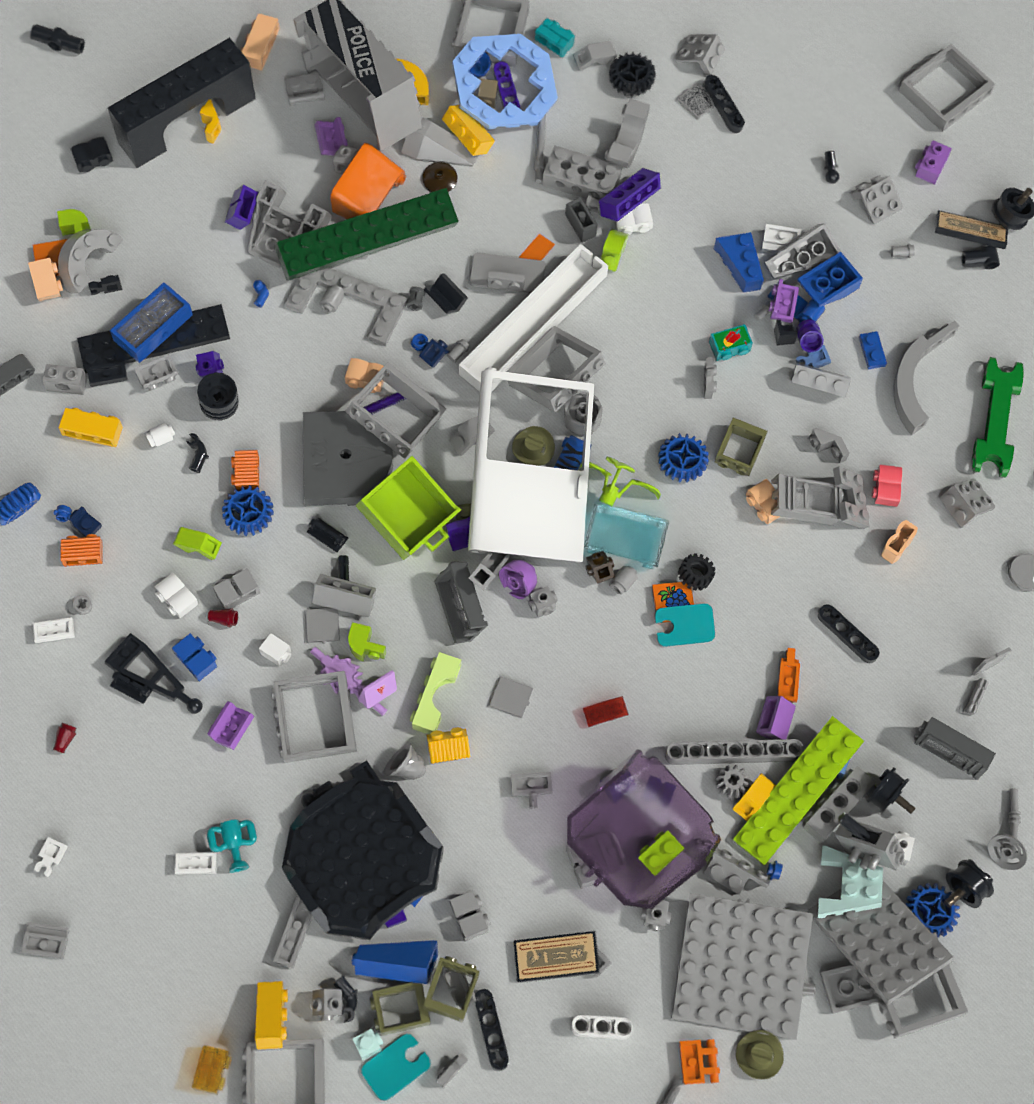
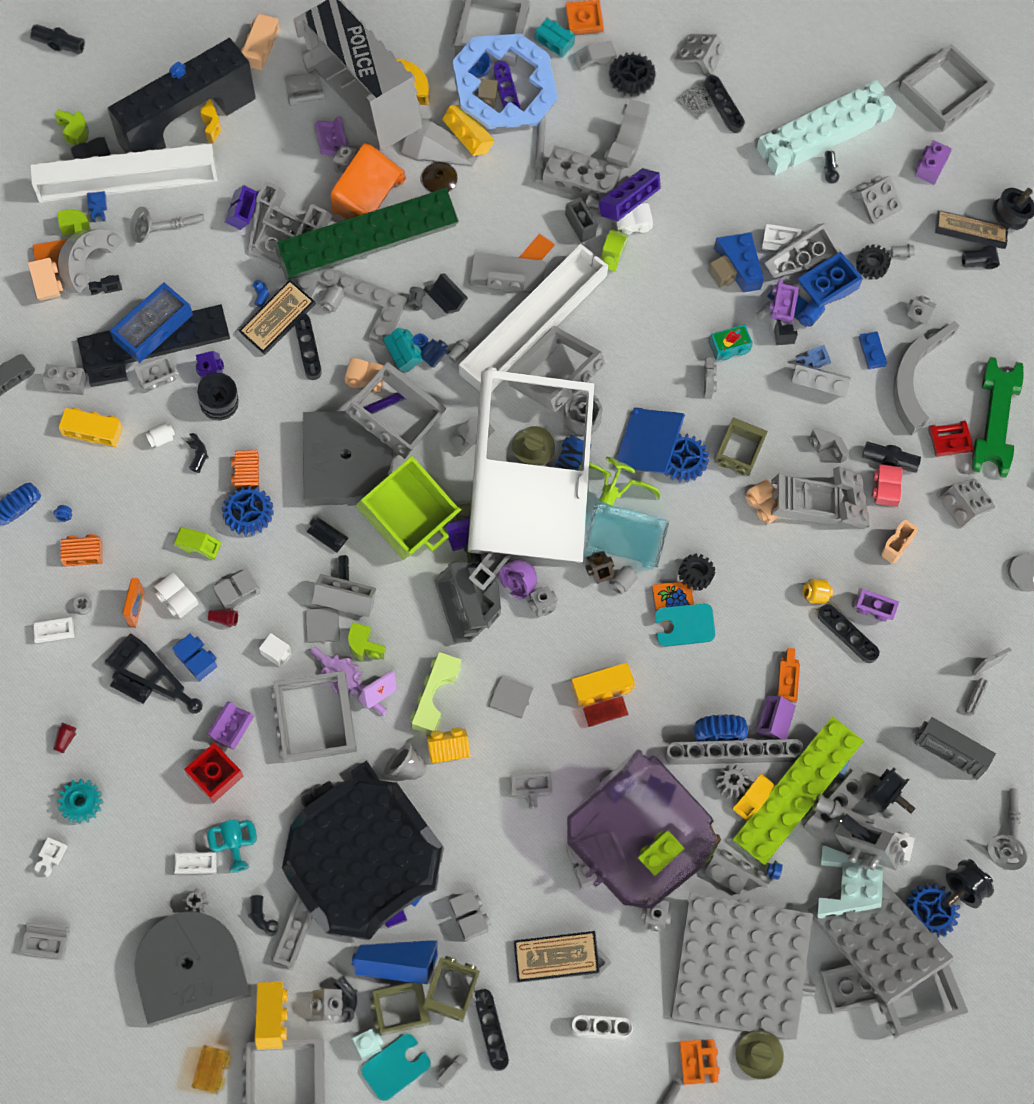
(75, 127): none -> lime brick
(75, 792): none -> teal gear
(84, 522): dark blue bracket -> none
(97, 204): none -> blue plate
(124, 172): none -> white piece
(133, 602): none -> orange tile
(147, 225): none -> light grey dish
(167, 986): none -> dark grey piece
(177, 70): none -> blue plate
(199, 905): none -> light grey gear
(213, 772): none -> red brick
(257, 916): none -> black piece
(277, 317): none -> tile
(308, 346): none -> black beam
(403, 350): none -> teal brick
(473, 559): none -> black bush
(492, 598): none -> dark grey slope
(584, 17): none -> orange plate
(603, 684): none -> yellow brick
(650, 440): none -> blue piece
(721, 728): none -> blue gear
(722, 271): none -> dark tan brick
(810, 335): dark purple wheel -> none
(817, 591): none -> yellow head
(825, 127): none -> light aqua brick
(834, 809): none -> light grey pin
(873, 603): none -> medium lavender brick
(877, 253): none -> black tyre
(891, 456): none -> black piece
(926, 306): none -> light grey brick
(951, 443): none -> red plate

